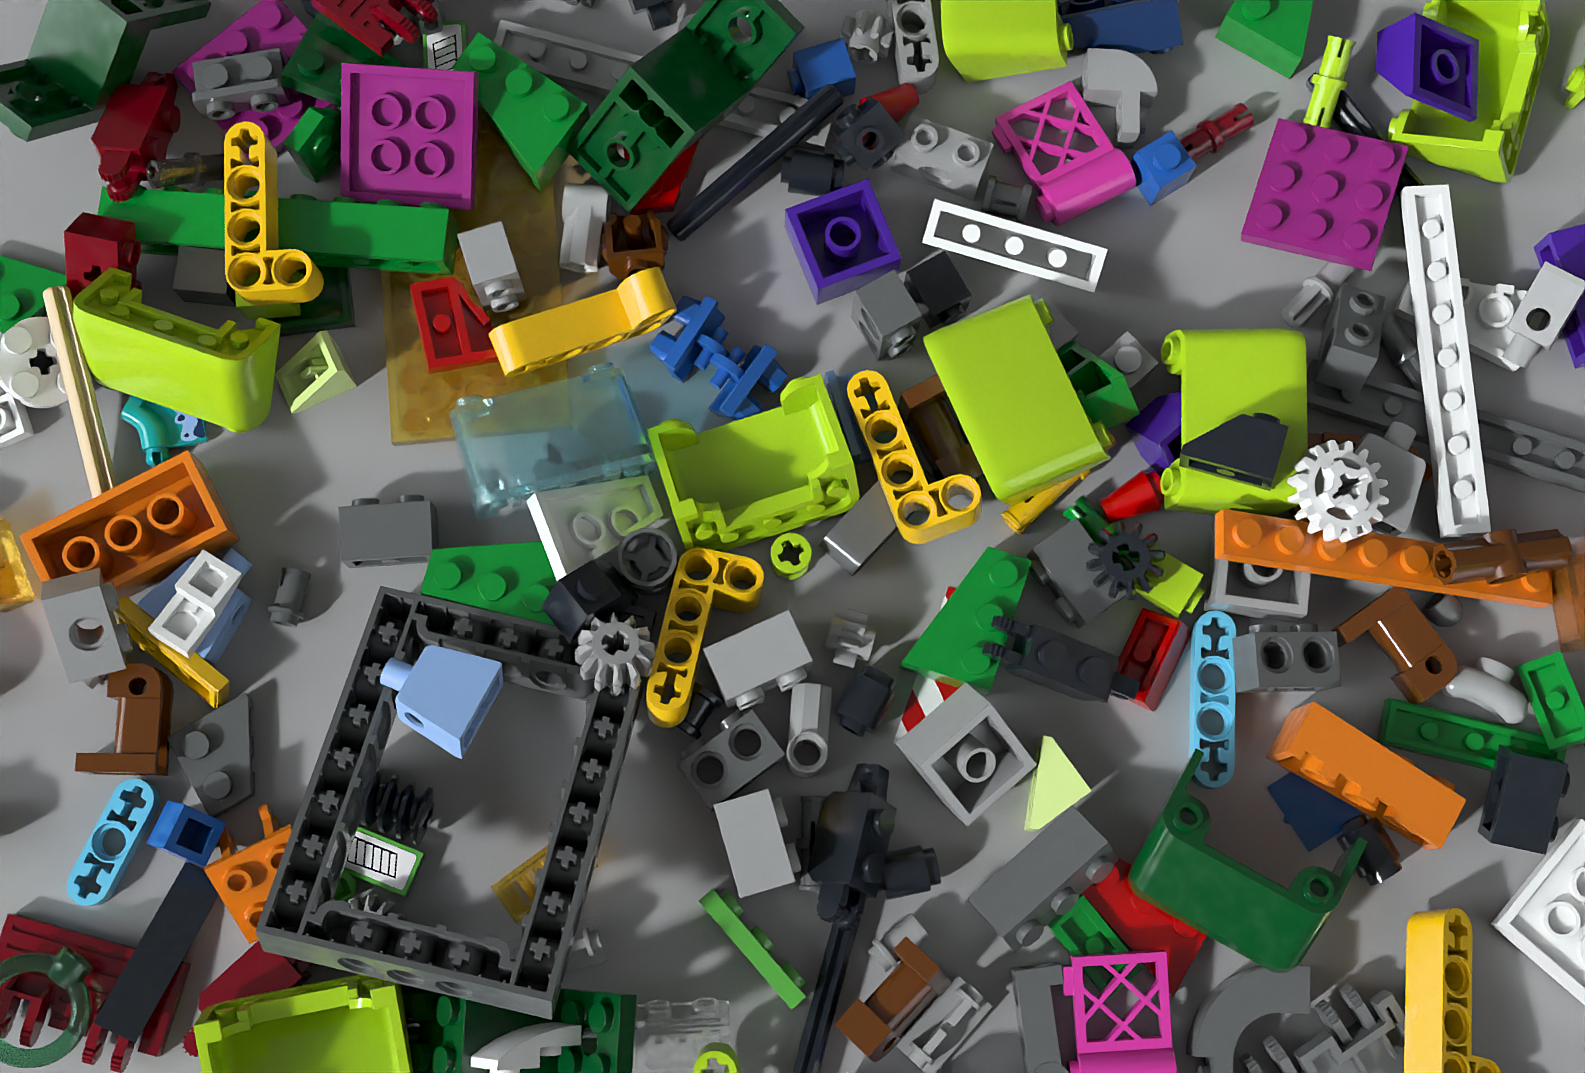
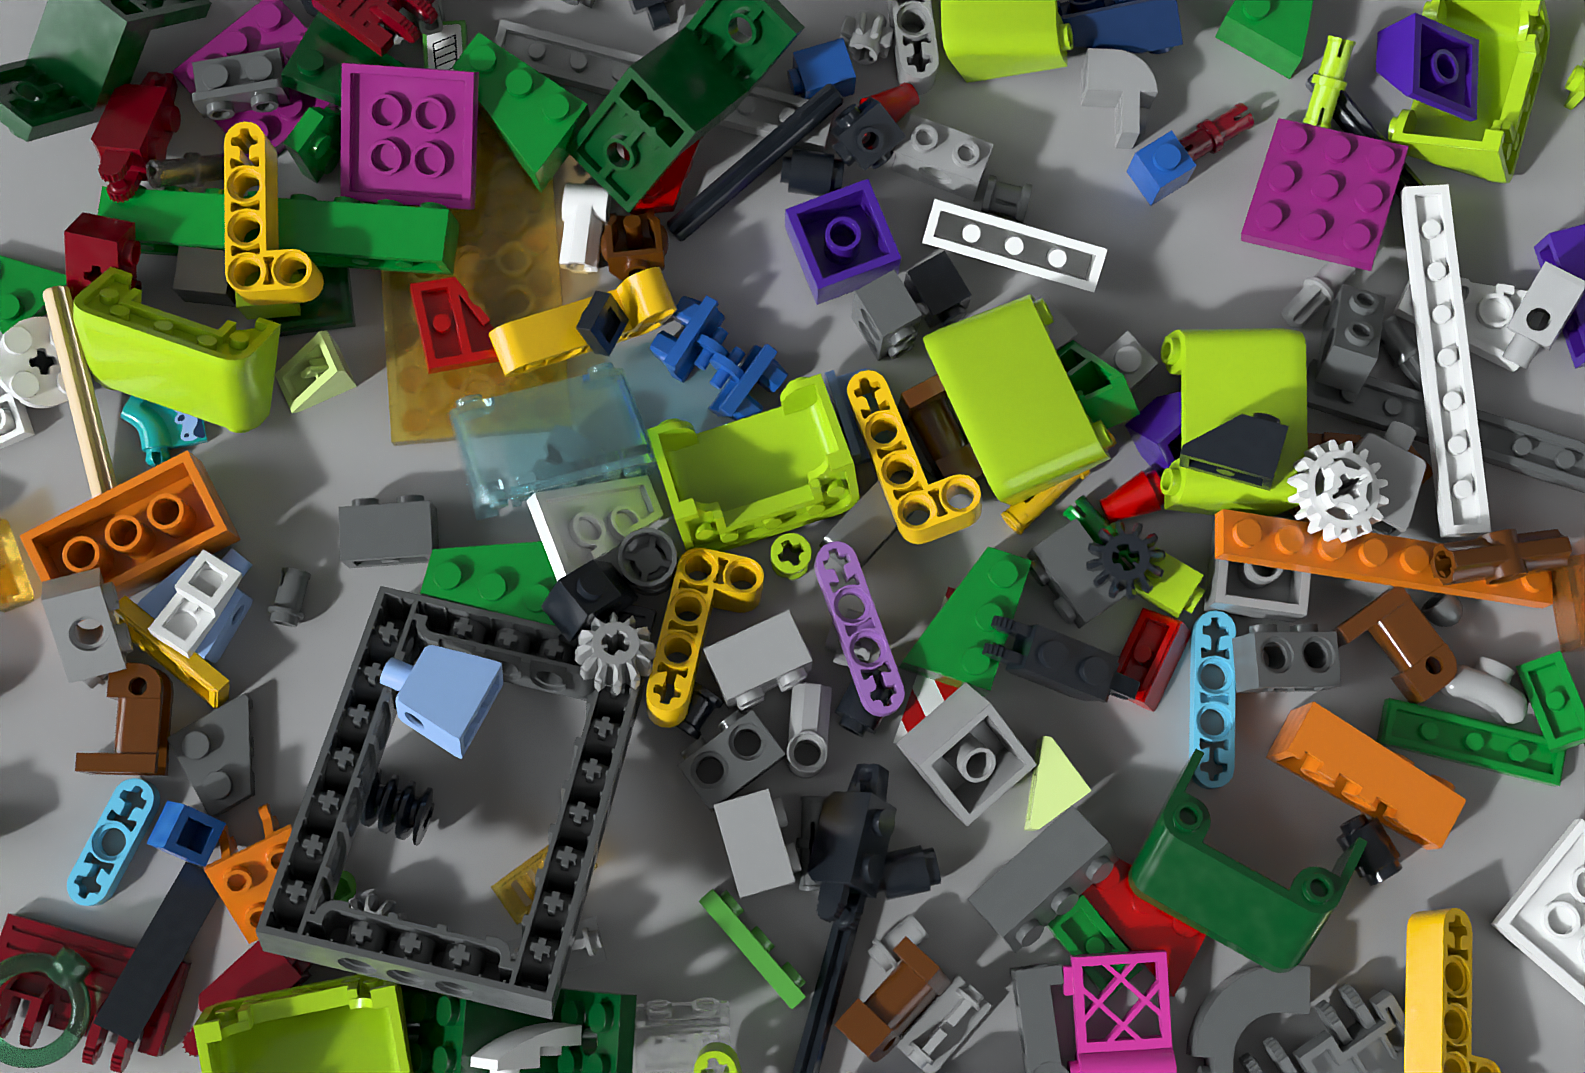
(383, 861): tile -> none
(492, 267): light grey brick -> none
(602, 323): none -> black plate
(852, 630): none -> medium lavender beam
(1075, 185): dark pink piece -> none
(1310, 810): clear blue piece -> none
(1524, 799): black brick -> none

